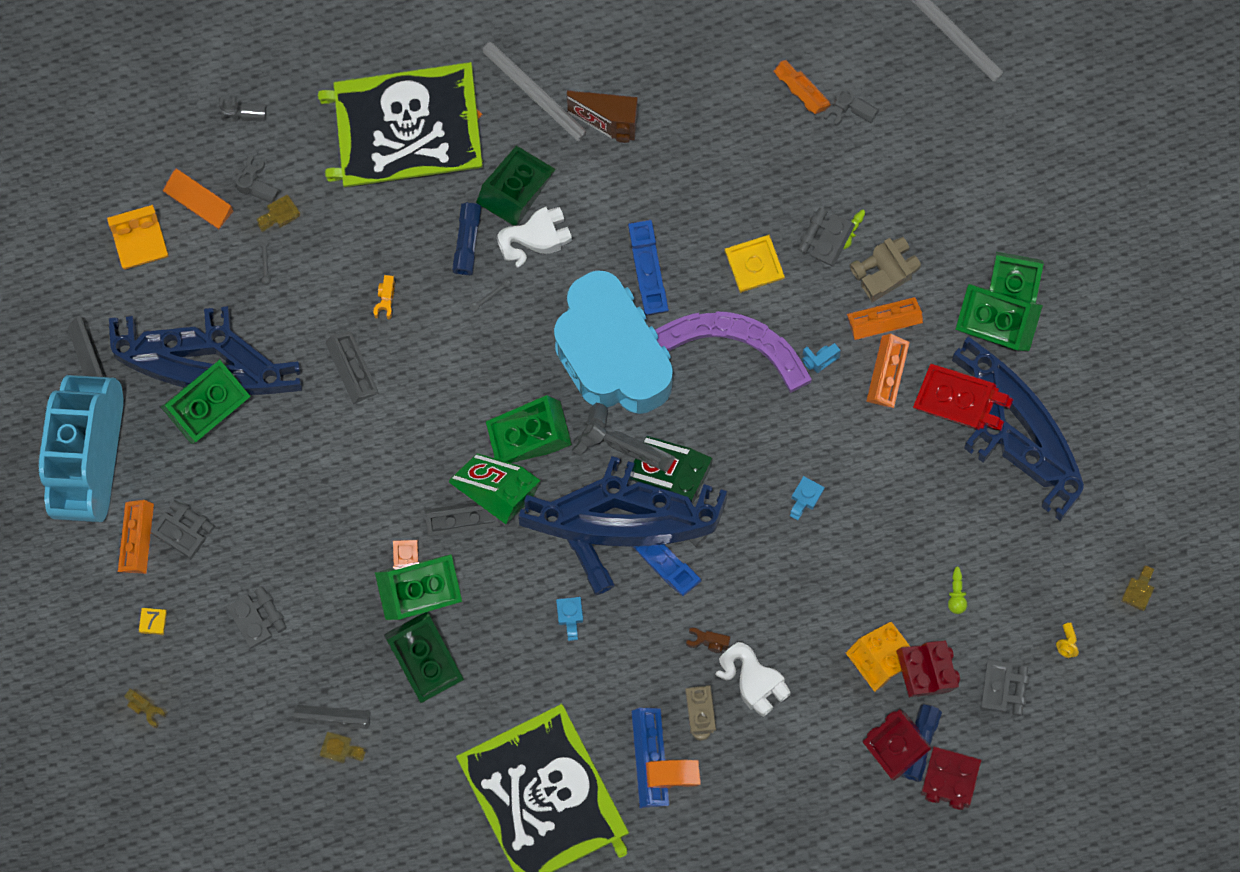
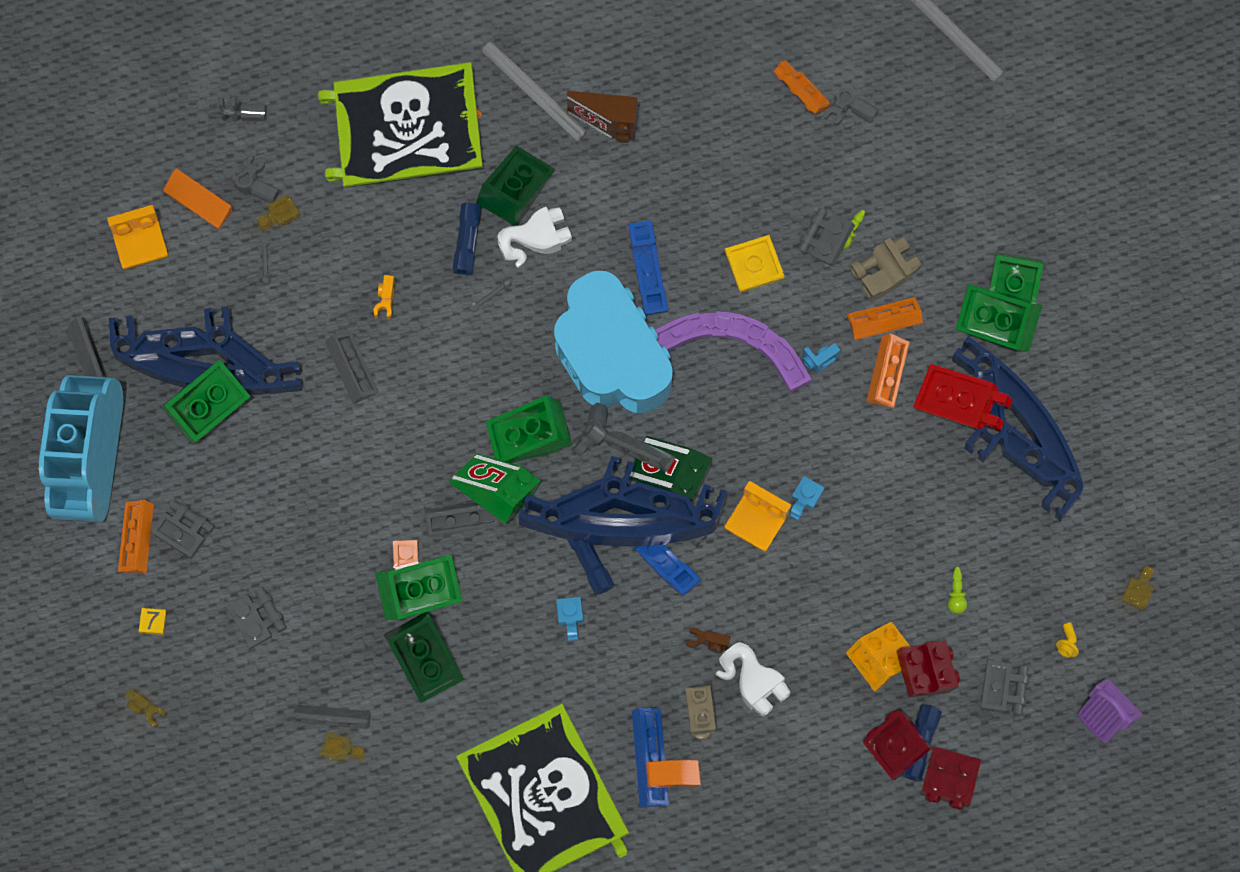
(758, 517): none -> light orange bracket
(1108, 711): none -> medium lavender piece

